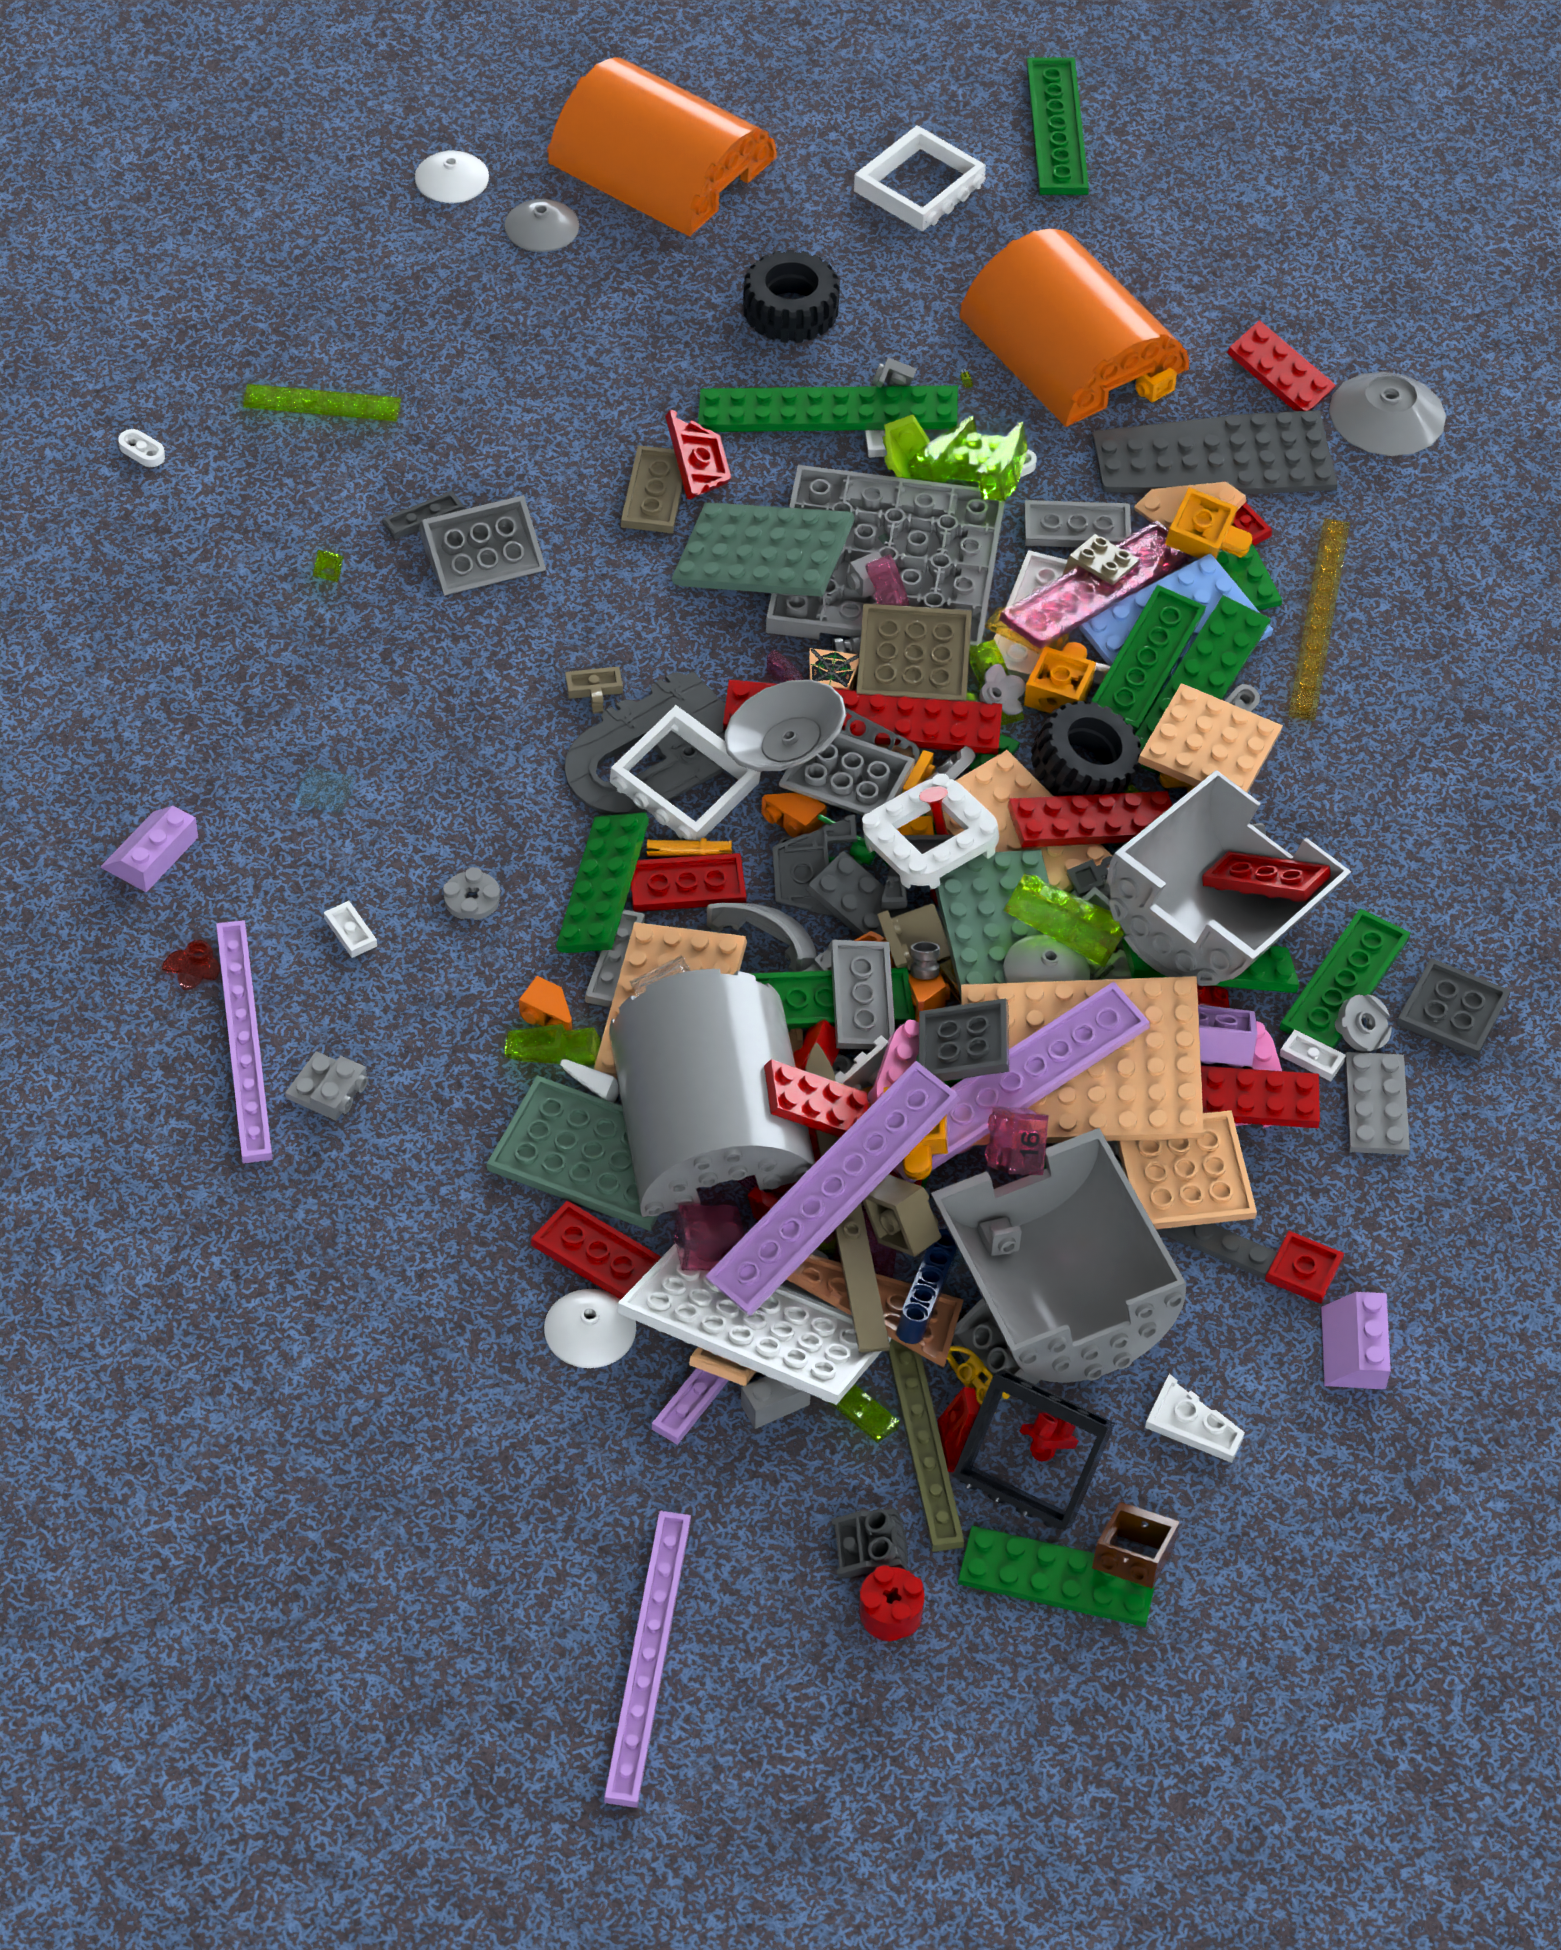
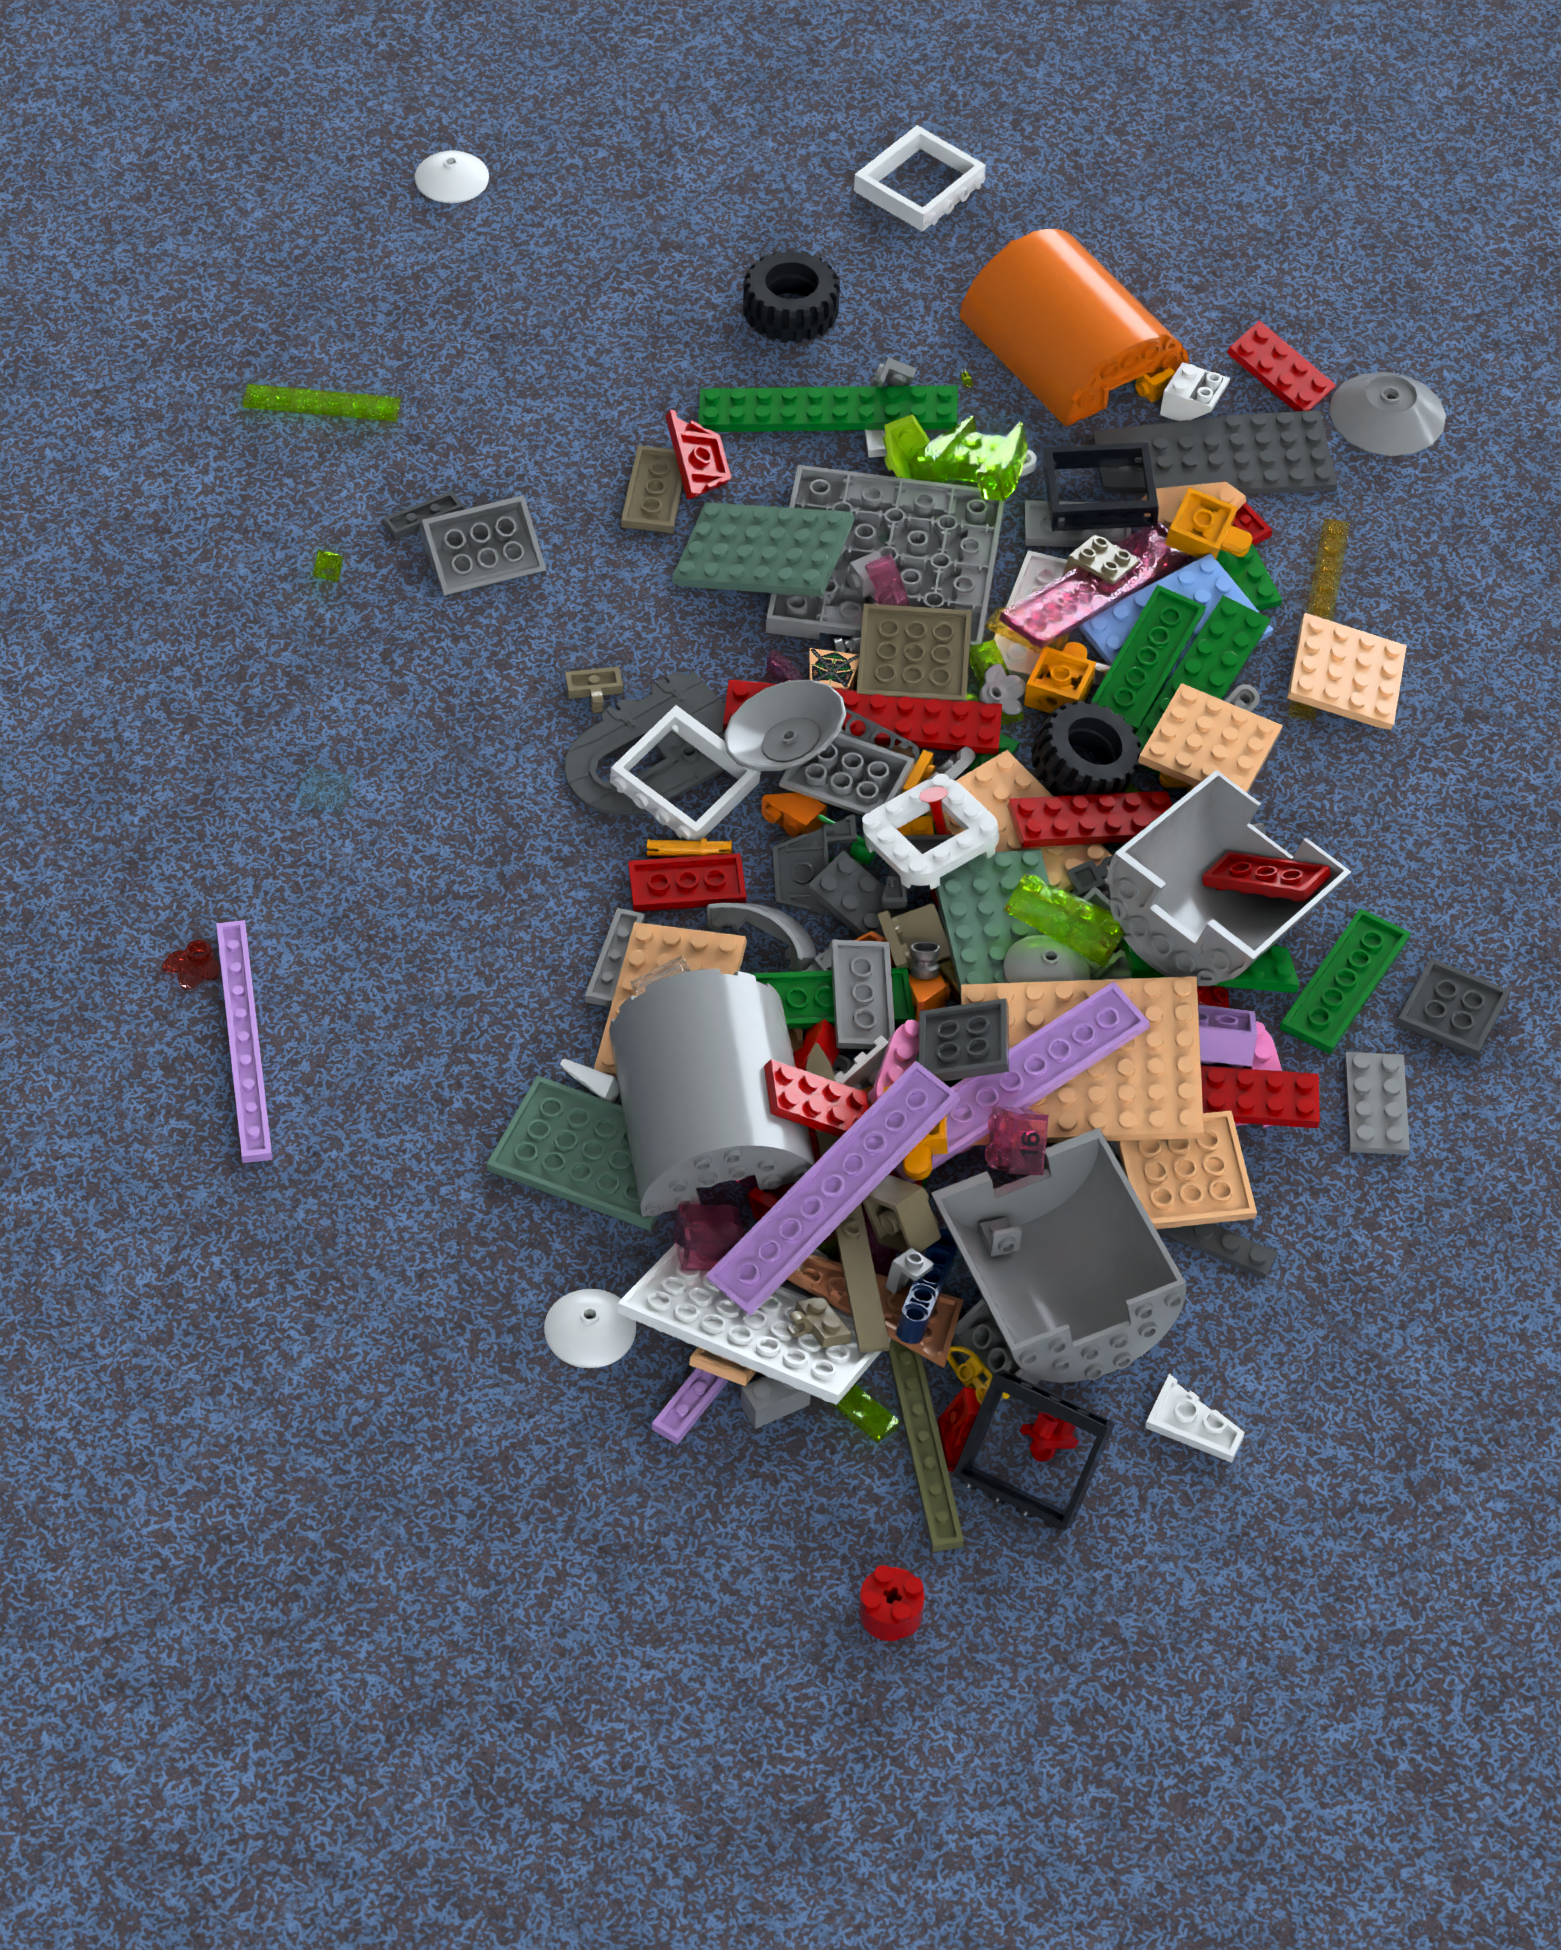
(145, 451): white plate -> none
(153, 847): lavender slope -> none
(328, 1085): light grey plate -> none
(350, 929): white plate -> none
(471, 881): light grey plate -> none
(541, 225): light grey dish -> none
(544, 1004): orange slope -> none
(553, 1044): clear neon green slope -> none
(594, 1250): red plate -> none
(602, 883): green plate -> none
(647, 1660): lavender plate -> none
(655, 144): orange cylinder -> none
(821, 1321): none -> dark tan plate
(870, 1541): dark grey slope -> none
(906, 1269): none -> light grey bracket
(1050, 1577): green plate -> none
(1057, 126): green plate -> none
(1101, 514): none -> black window
(1128, 1523): reddish brown window -> none
(1192, 393): none -> white slope
(1304, 1267): red plate -> none
(1312, 1055): white plate -> none
(1347, 672): none -> light nougat plate
(1351, 1026): light grey plate -> none
(1356, 1341): lavender slope -> none

